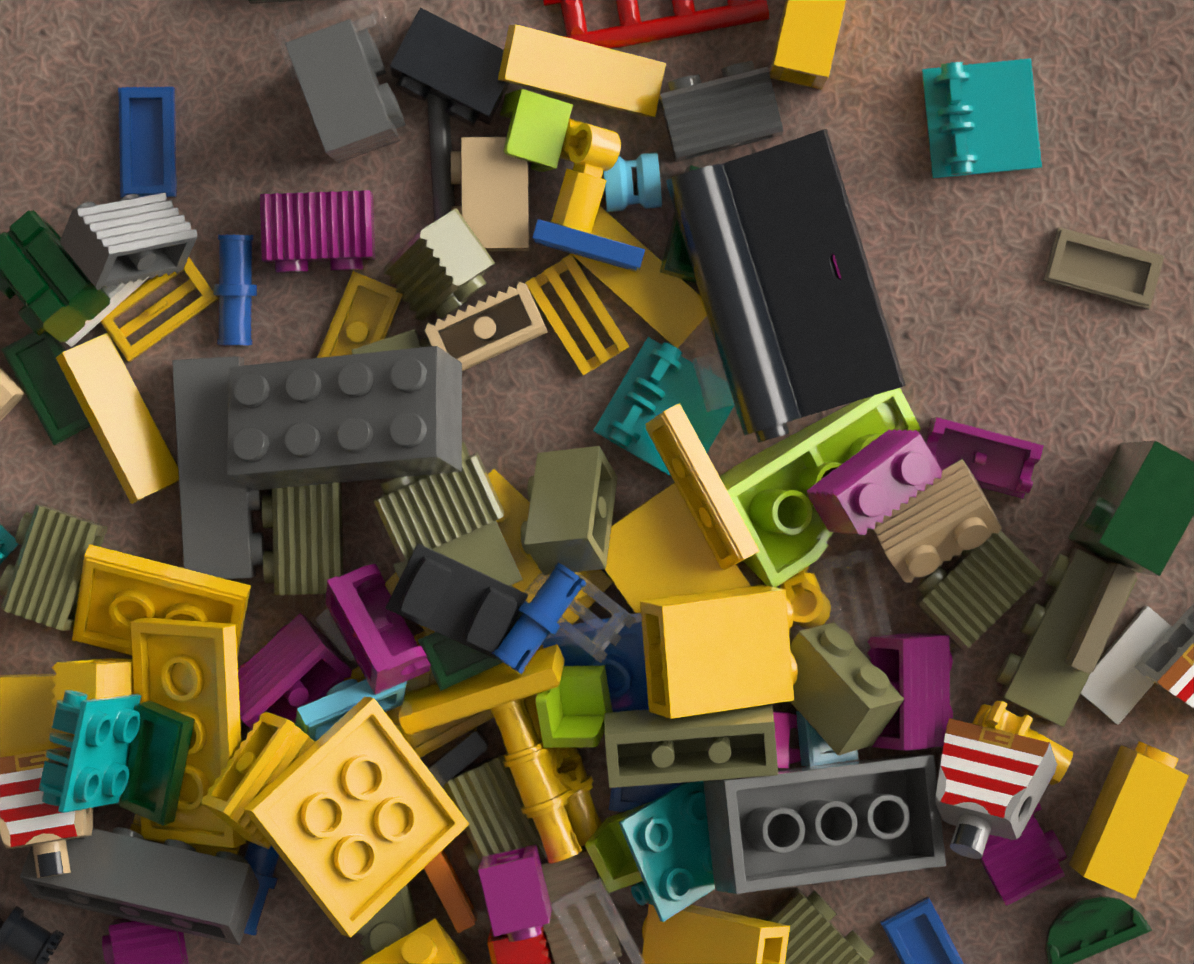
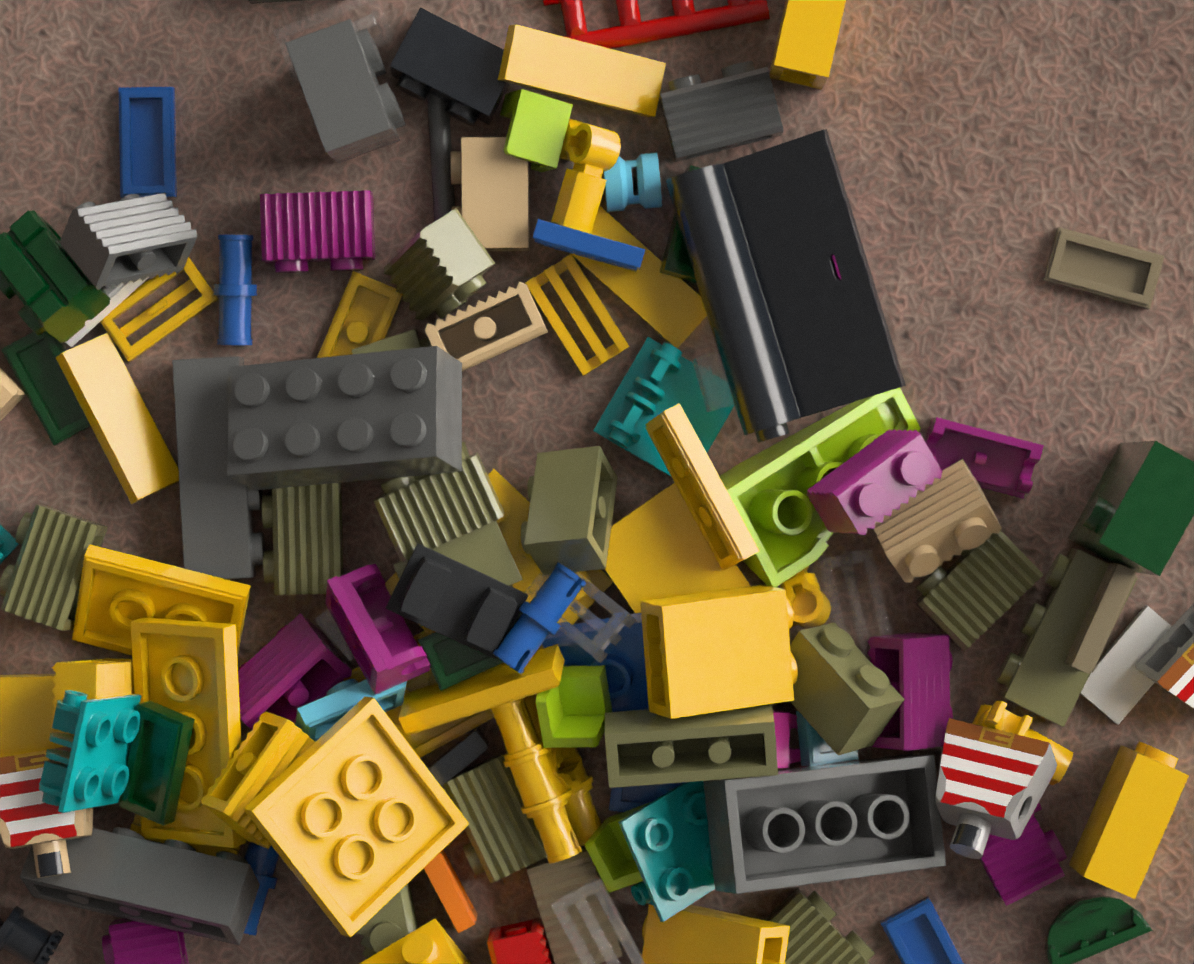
(515, 892): magenta brick -> none
(981, 118): teal hinge -> none

